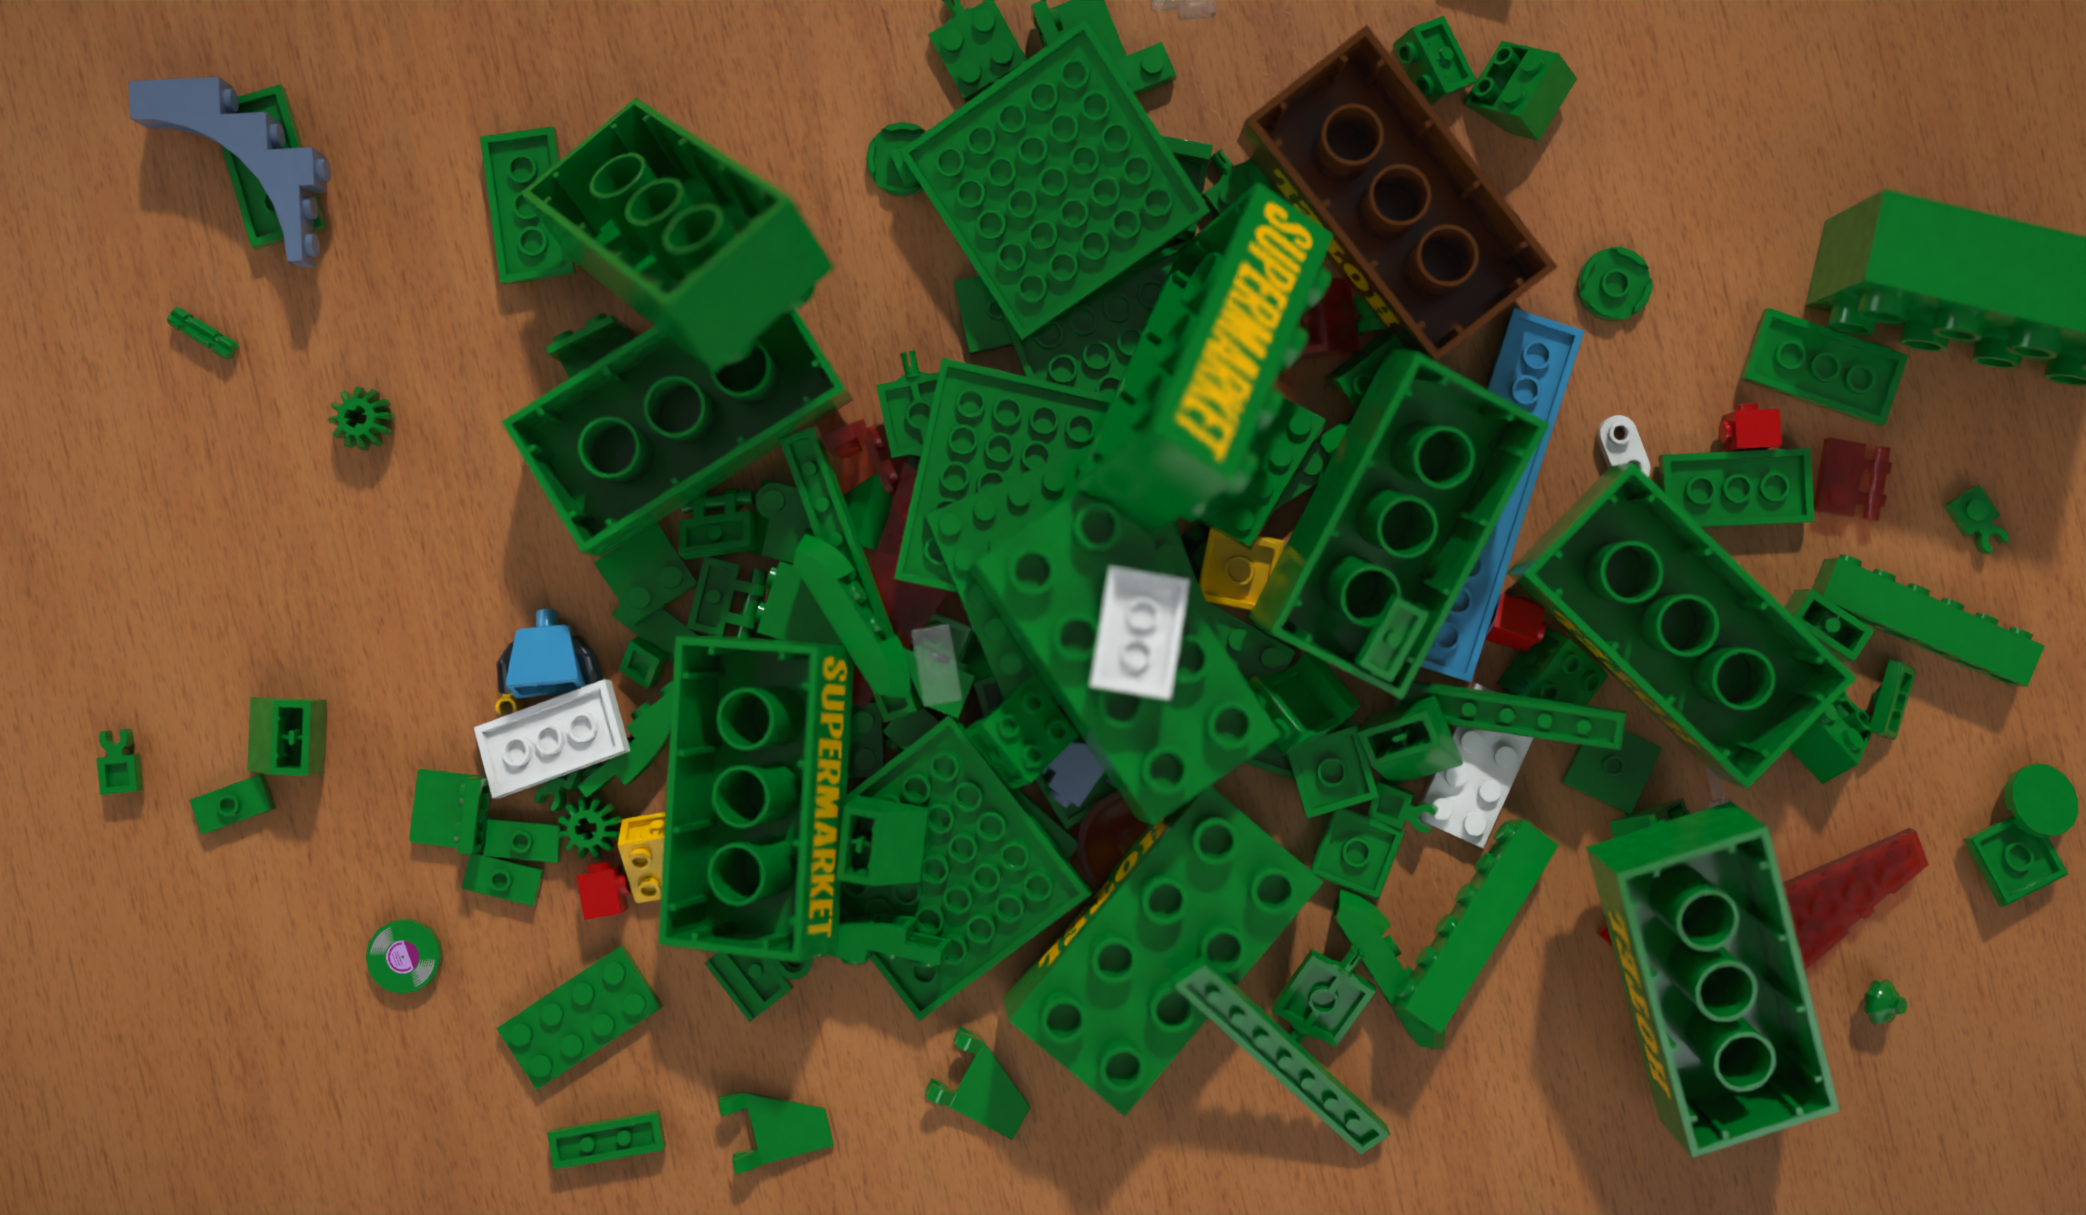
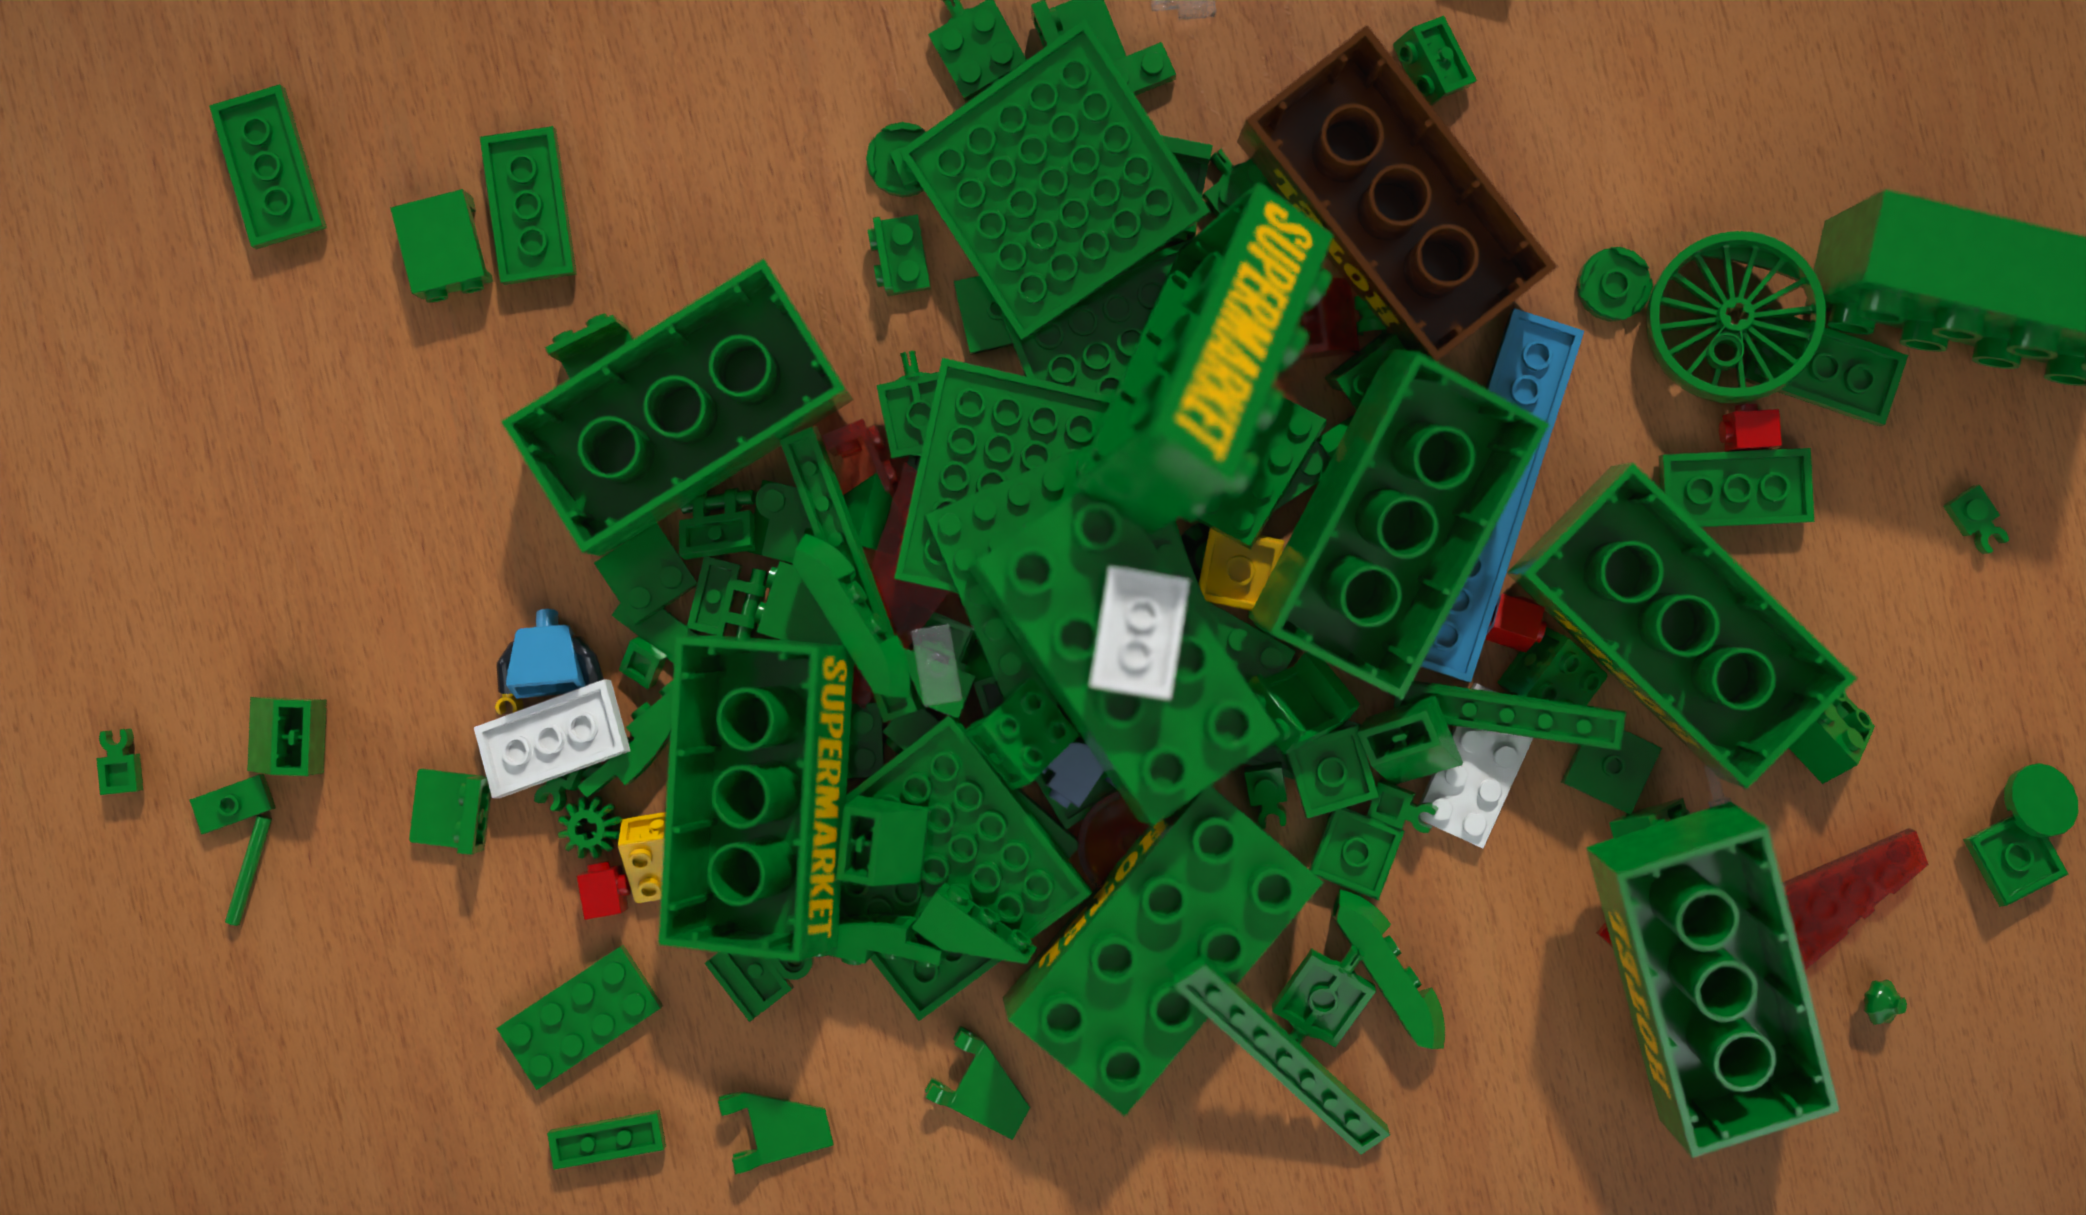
(202, 333): green axle -> none
(248, 870): none -> green bar
(287, 175): sand blue arch -> none
(368, 405): green gear -> none
(404, 956): green tile -> none
(440, 246): none -> green panel
(503, 879): green plate -> none
(523, 840): green plate -> none
(680, 233): green brick -> none
(900, 255): none -> green bracket
(965, 928): none -> green slope
(1267, 788): none -> green plate
(1391, 638): green plate -> none
(1474, 925): green brick -> none
(1521, 89): green slope -> none
(1625, 450): white plate -> none
(1756, 251): none -> green piece
(1829, 624): green brick -> none
(1840, 479): clear red plate -> none
(1891, 700): green plate -> none
(1929, 623): green brick -> none

